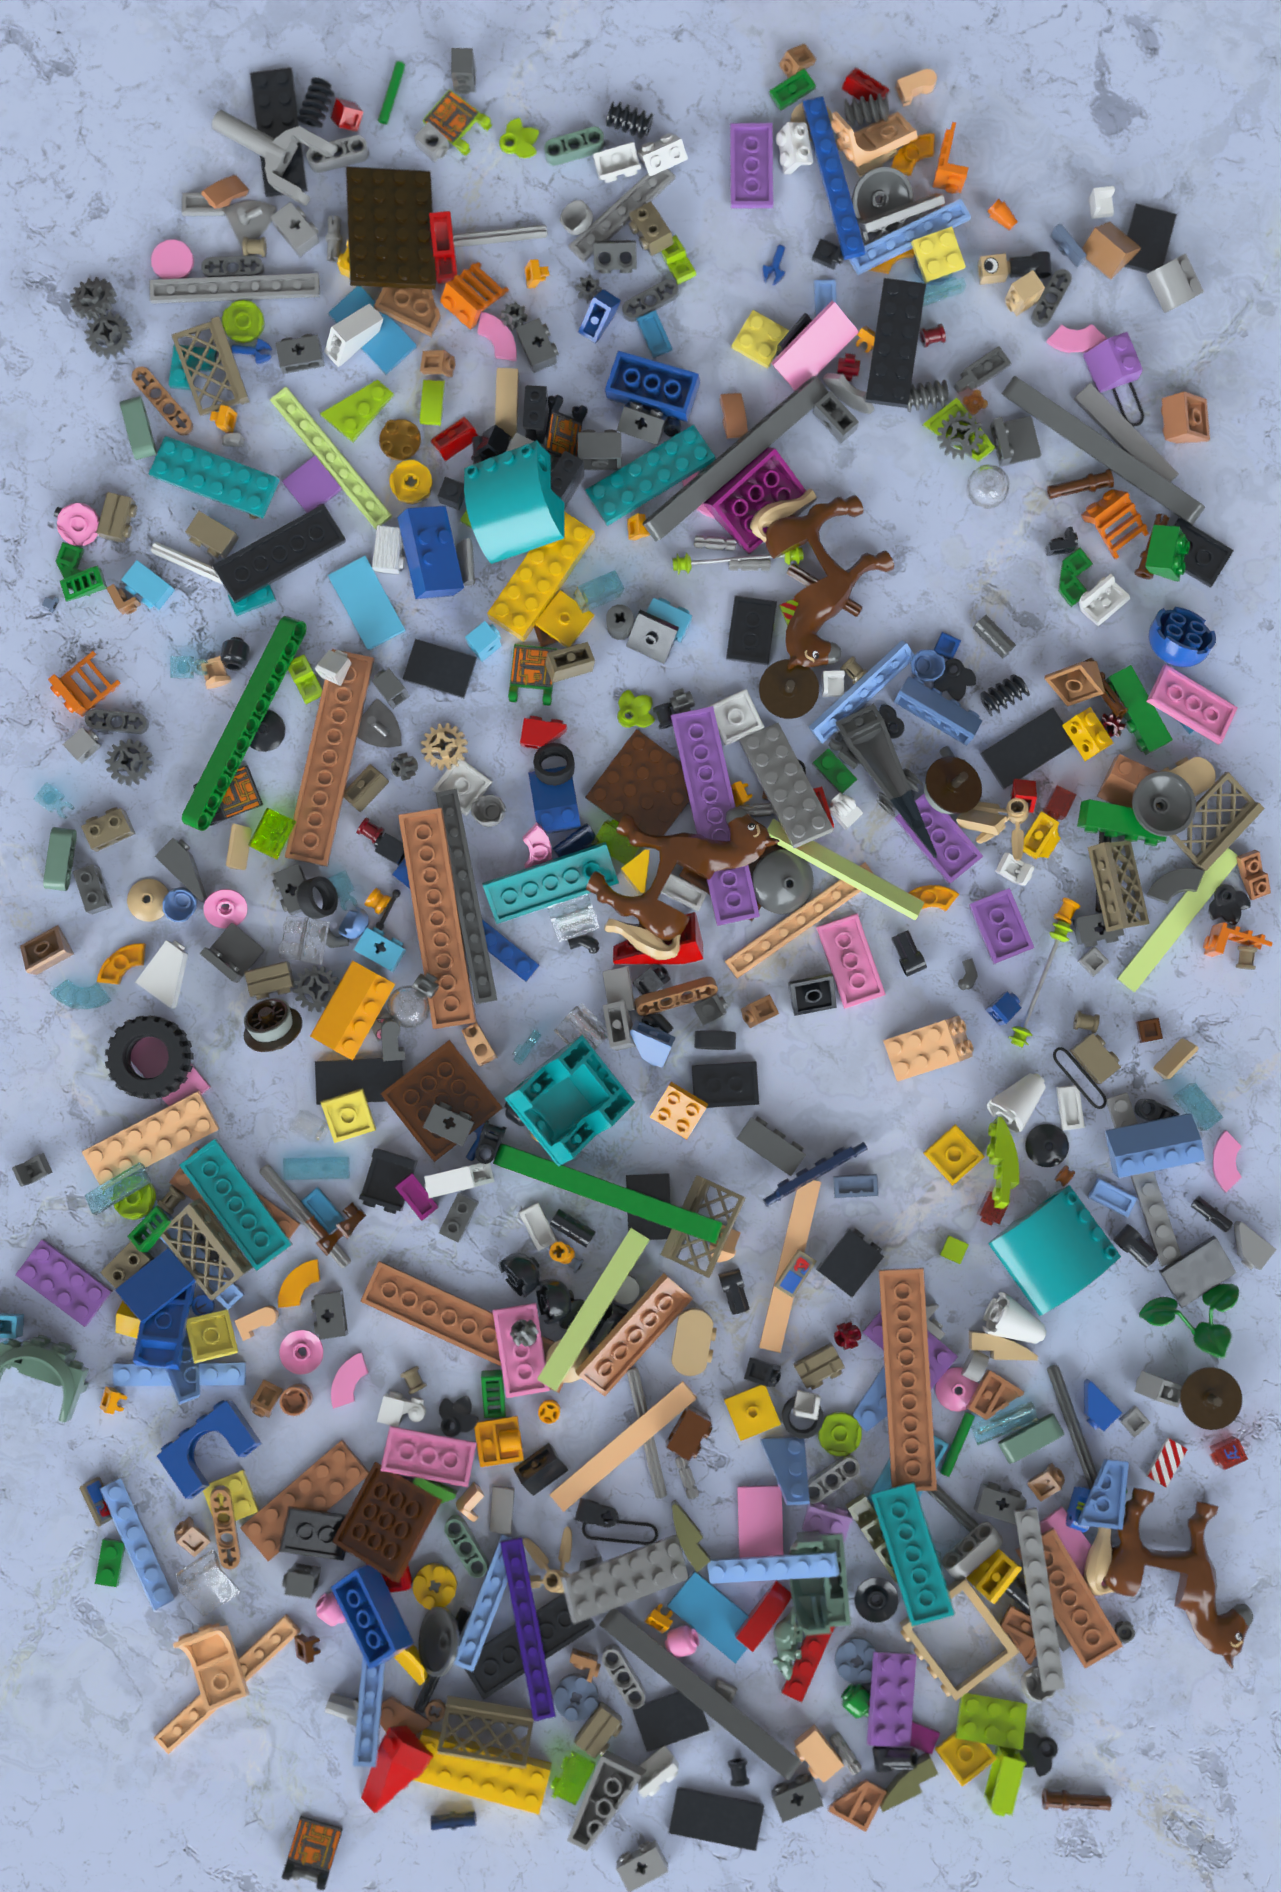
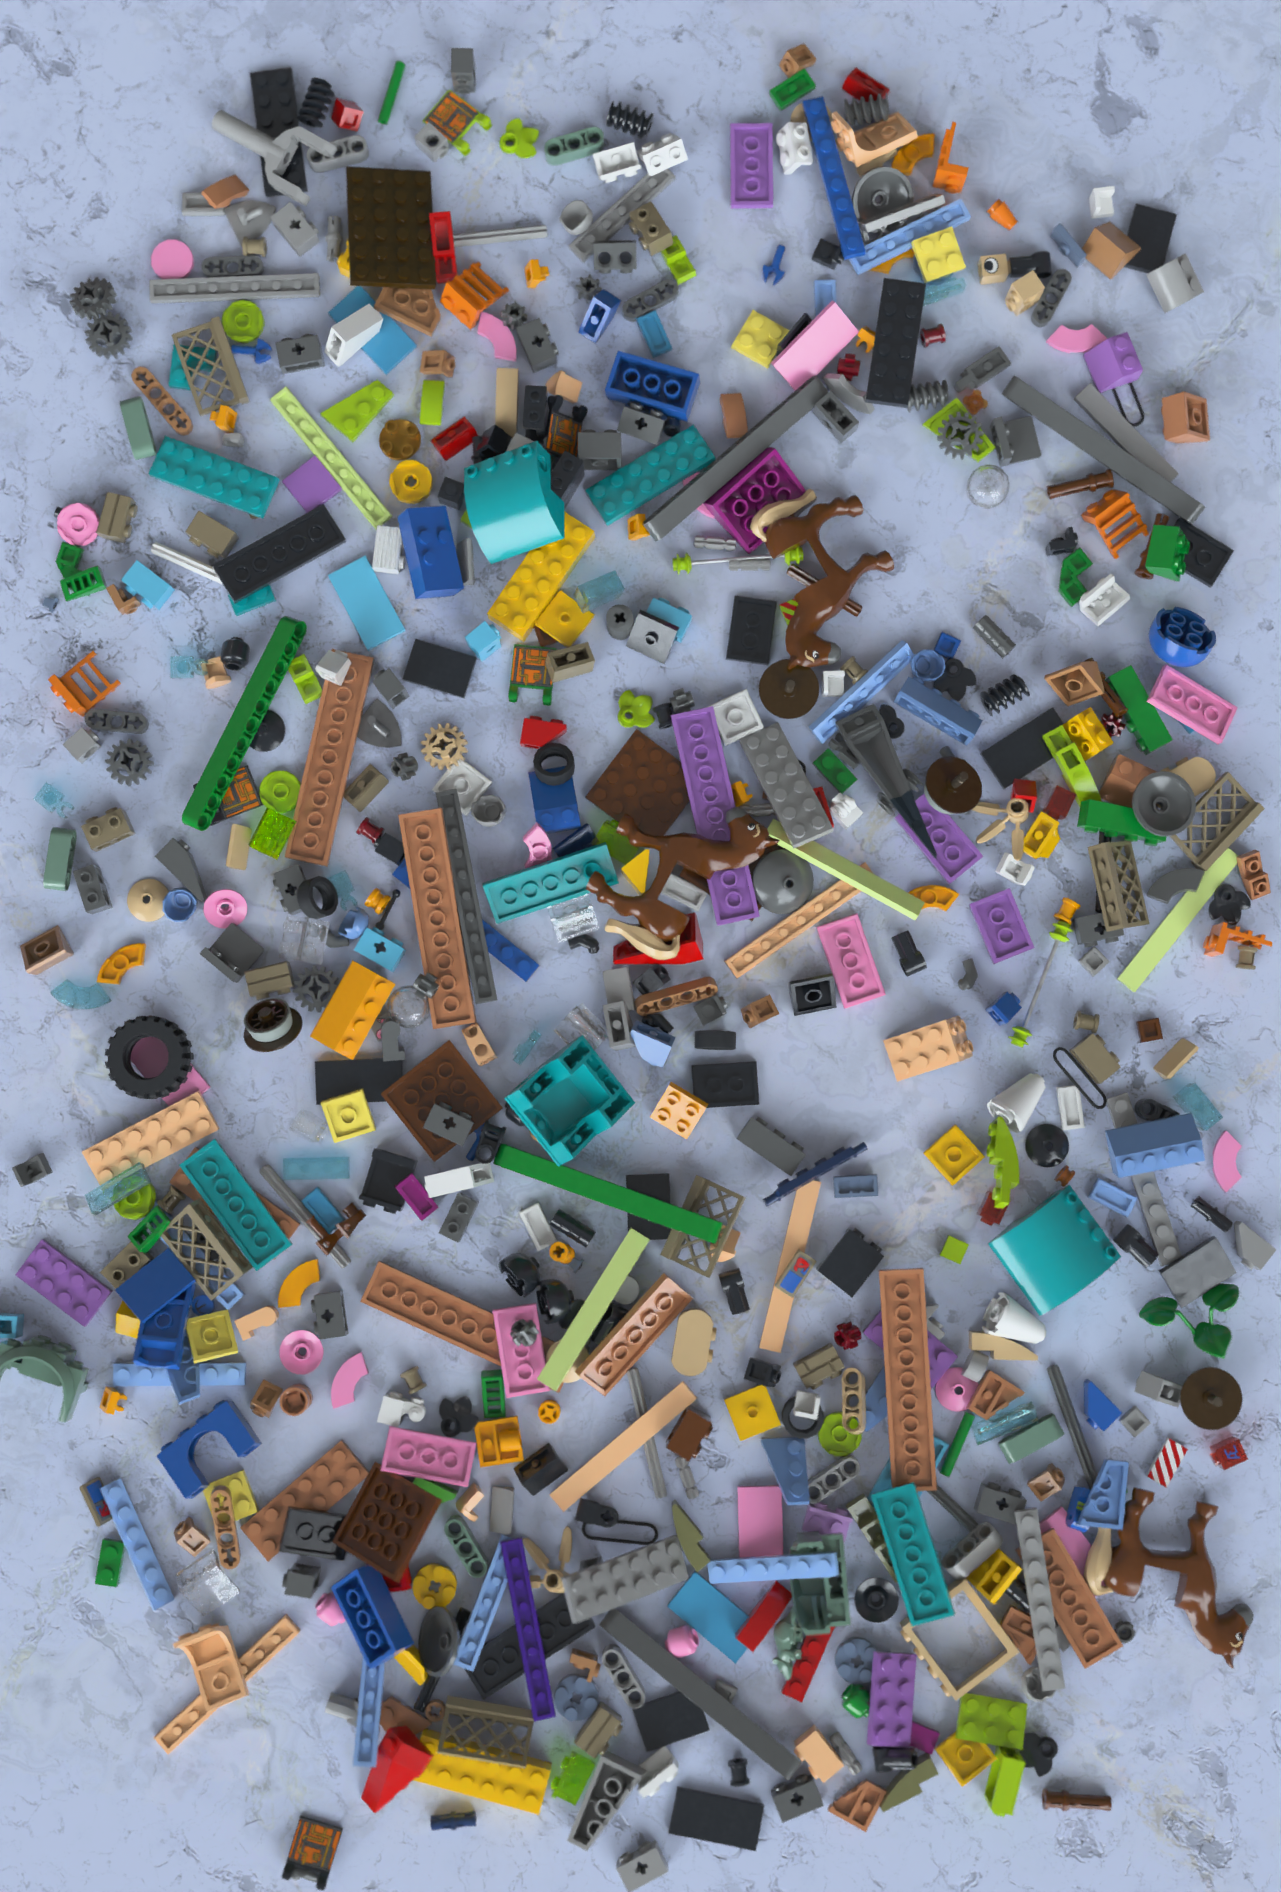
(165, 973): white slope -> none
(280, 791): none -> lime tile
(305, 1649): reddish brown tile -> none
(564, 386): none -> light nougat tile
(659, 1621): light orange tile -> none
(859, 1410): none -> tan beam
(915, 84): light nougat leg -> none
(982, 821): tan slope -> none
(1072, 765): none -> lime slope

